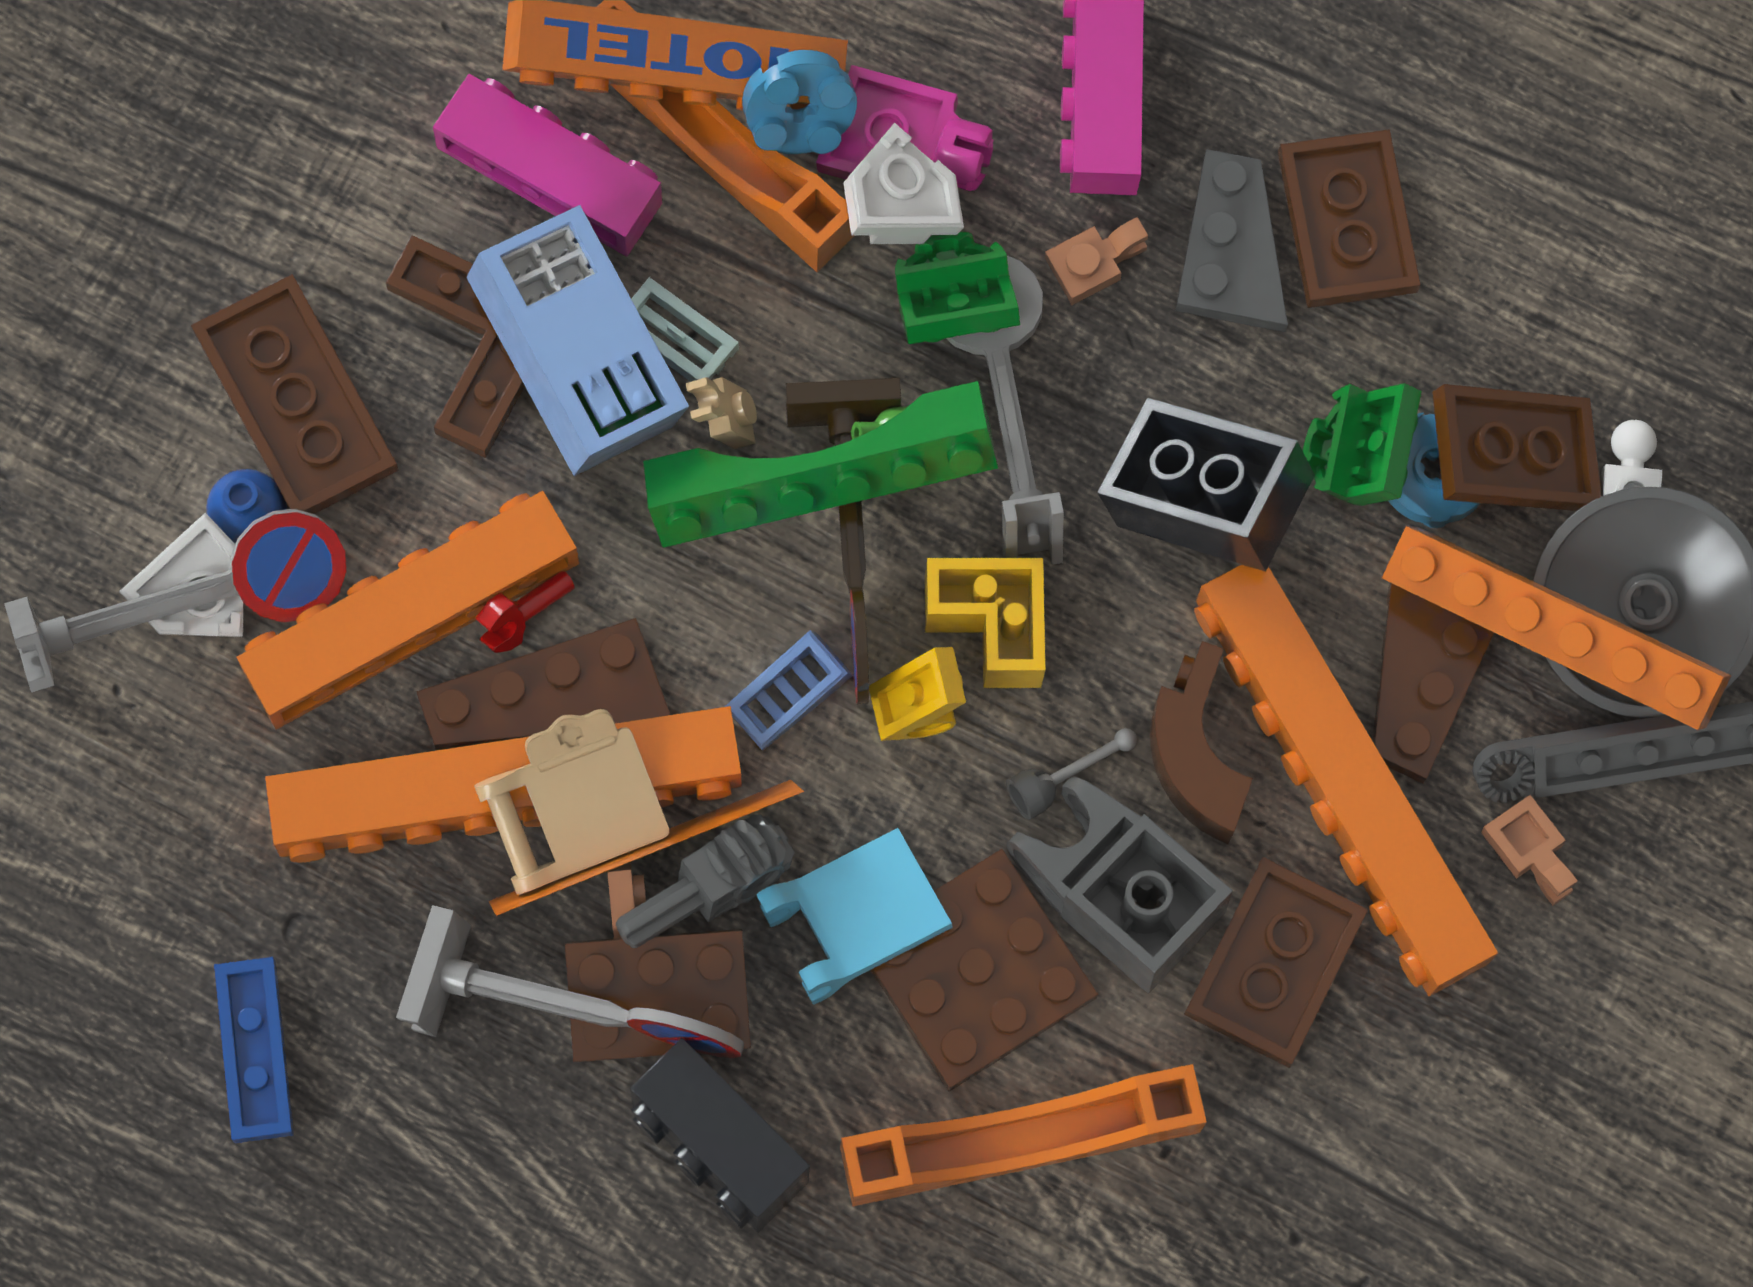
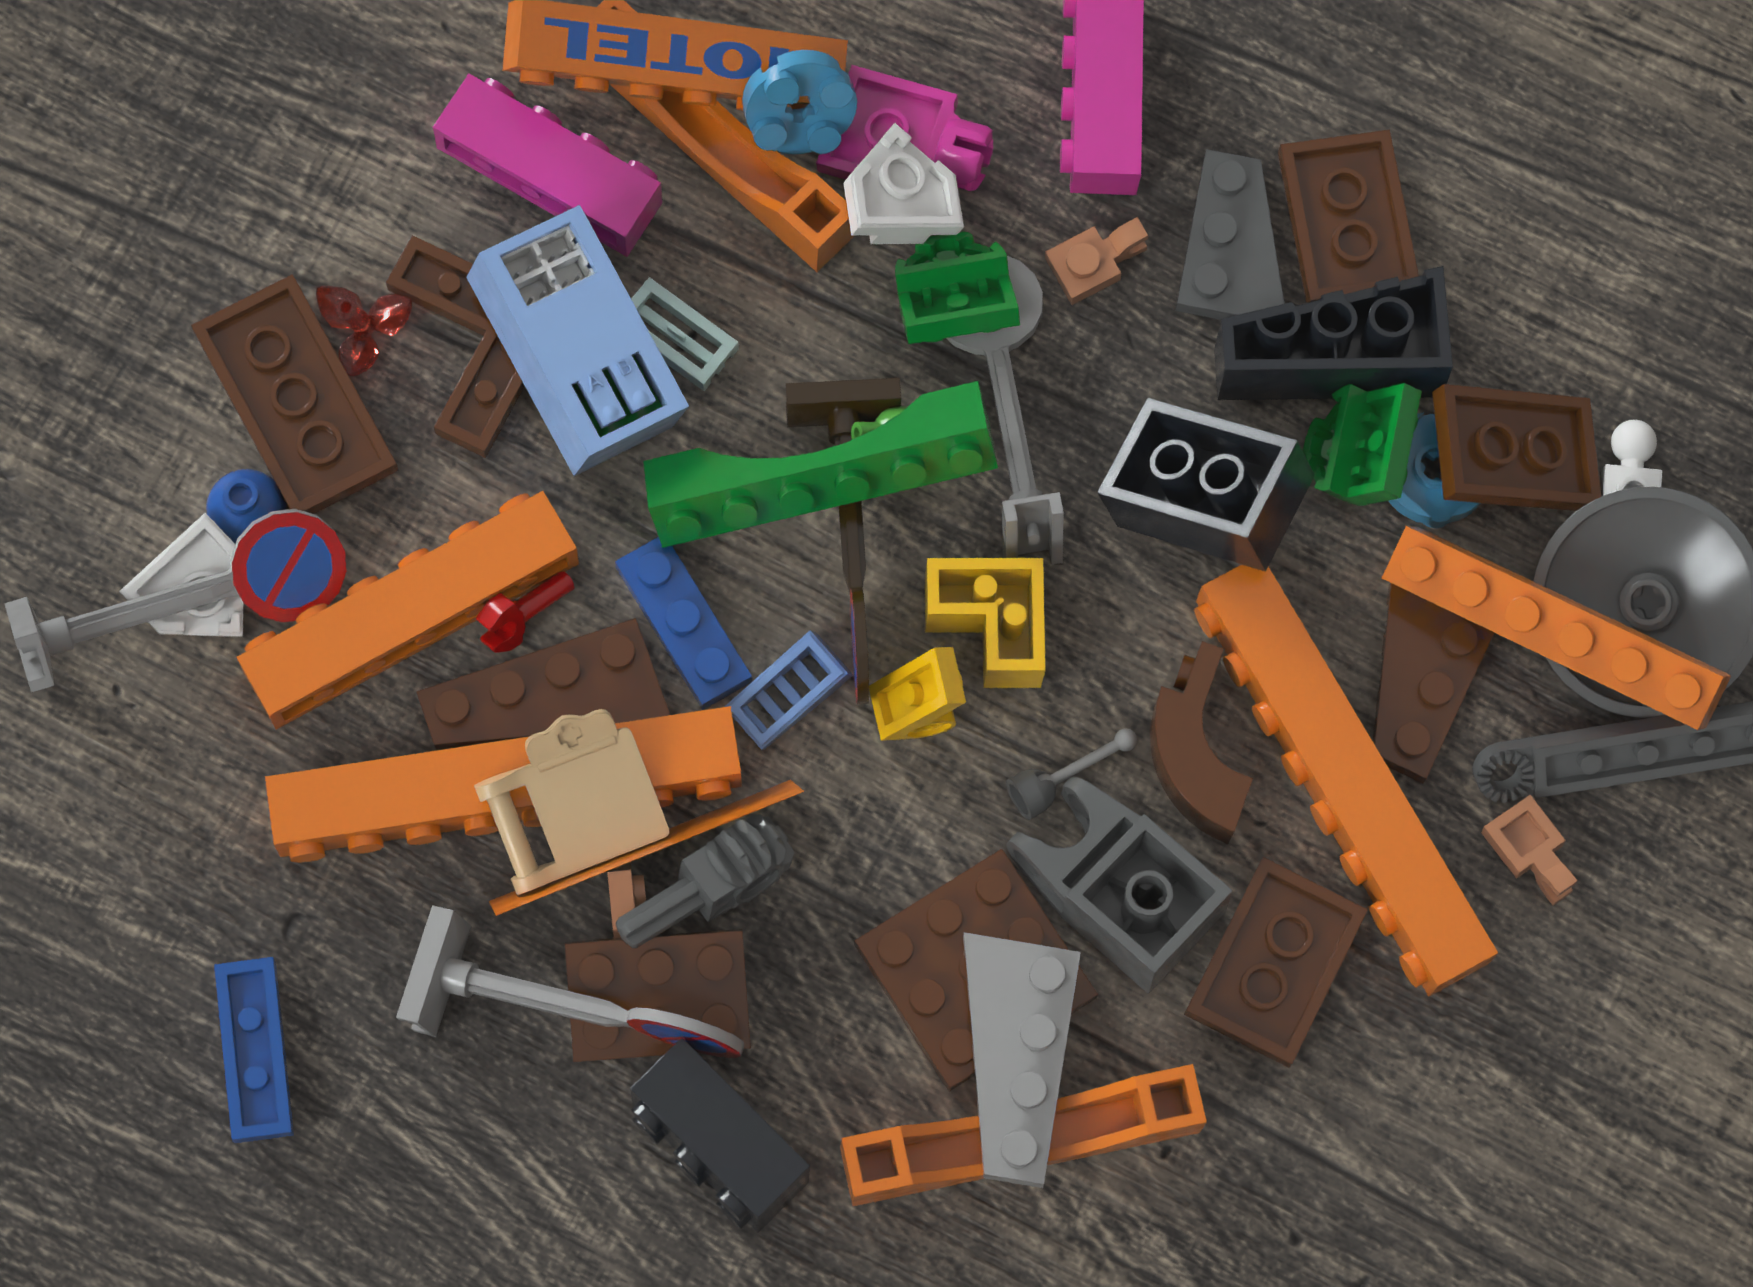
(344, 310): none -> clear red plant
(683, 622): none -> blue plate
(727, 410): tan plate -> none
(860, 910): medium azure flag -> none
(1019, 1036): none -> light grey wing
(1353, 338): none -> black wedge

